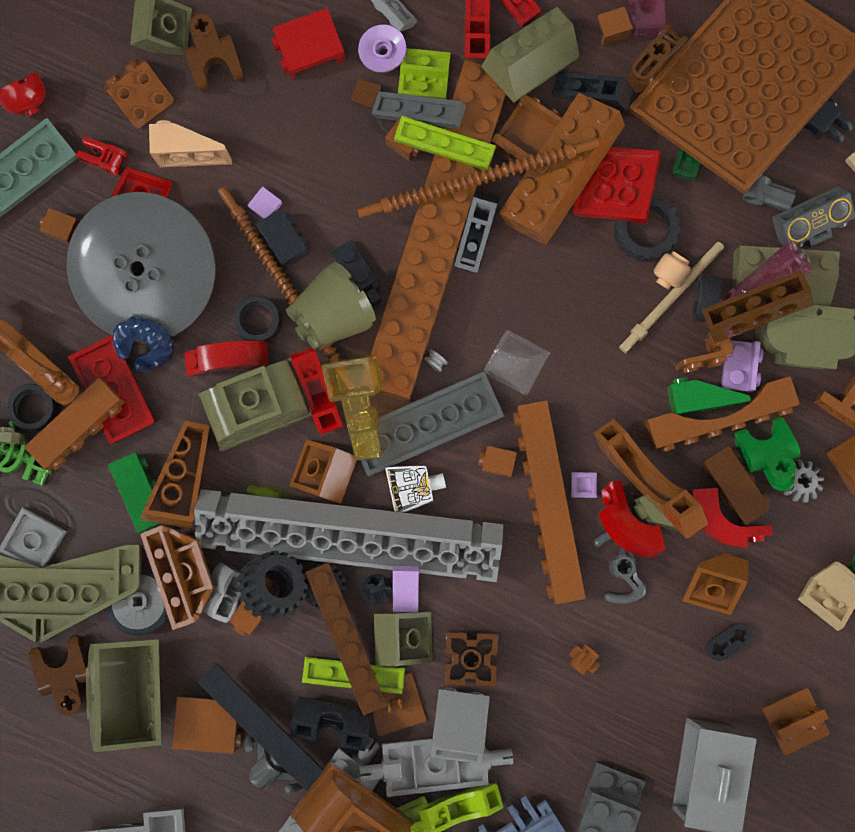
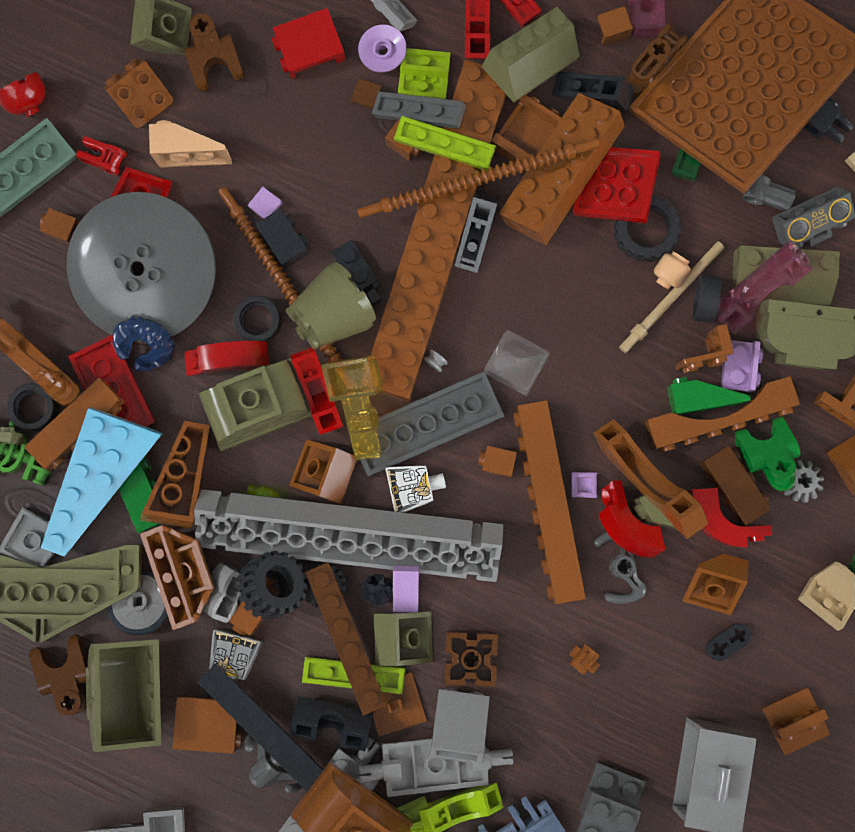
(99, 465): none -> medium azure wing
(234, 652): none -> torso
(758, 306): reddish brown brick -> none

